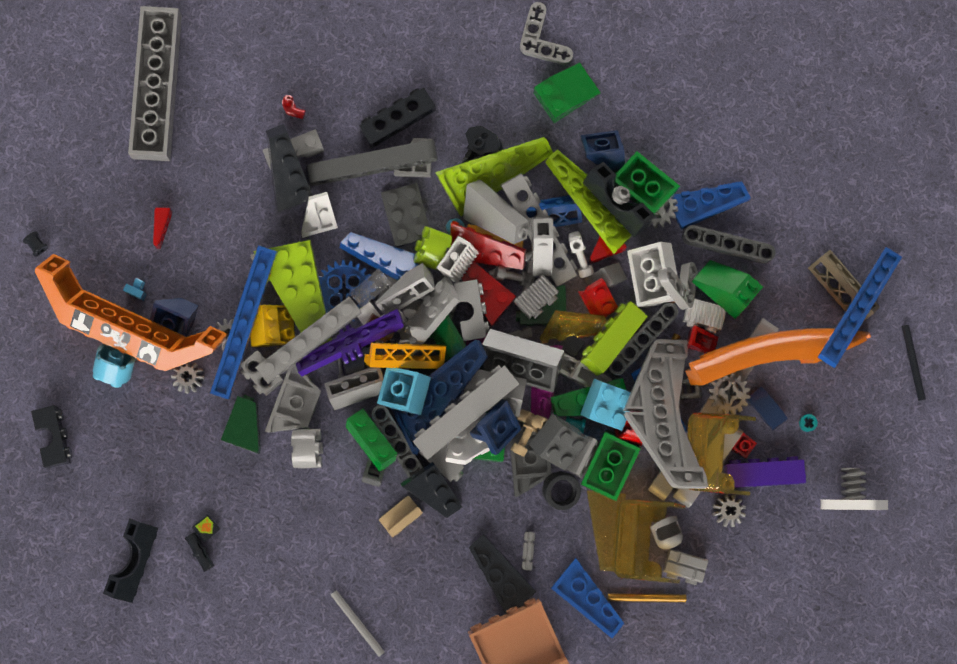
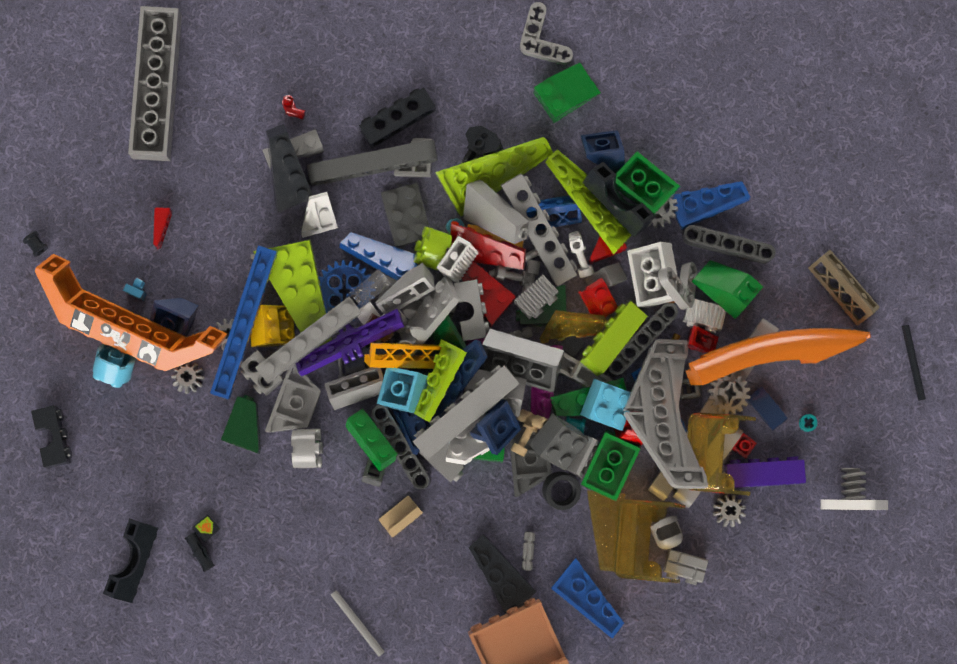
(433, 490): black wing -> none
(439, 380): none -> lime wing
(542, 246): light grey slope -> none
(621, 195): light grey plate -> none
(647, 597): pearl gold bar -> none
(859, 307): blue plate -> none

